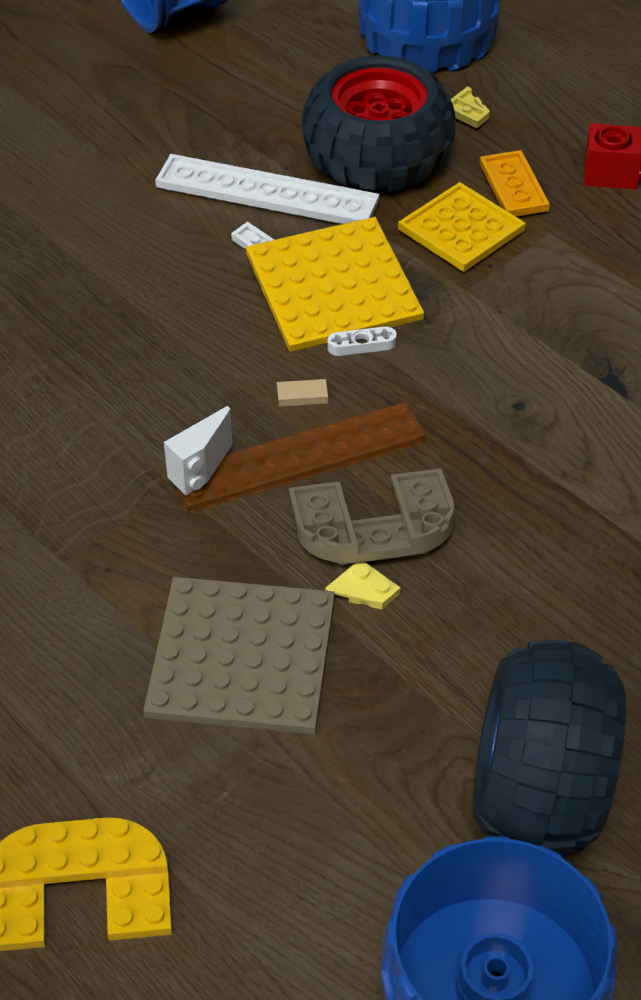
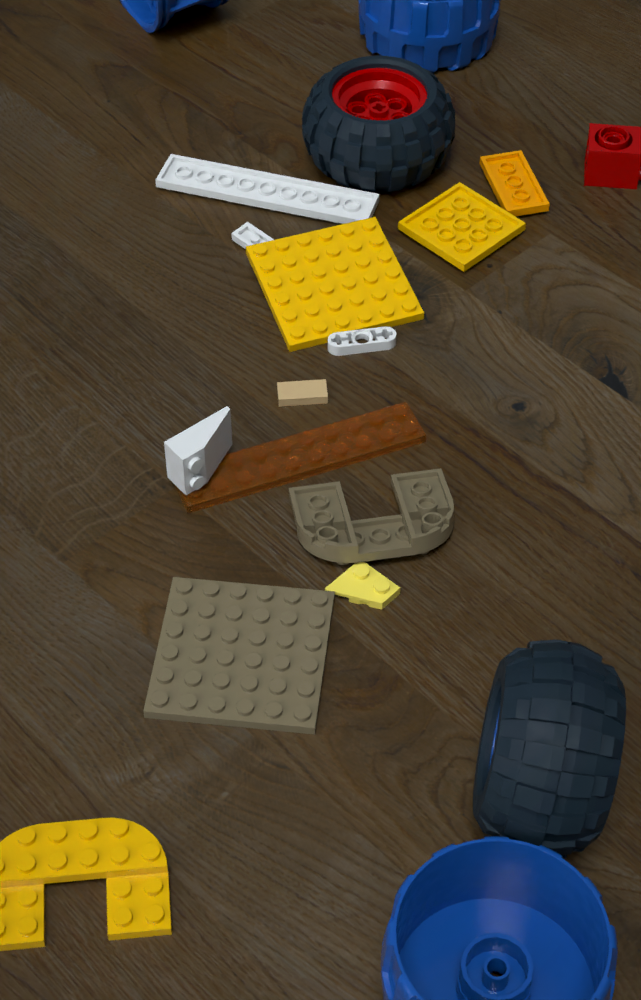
(469, 108): light yellow wing -> none

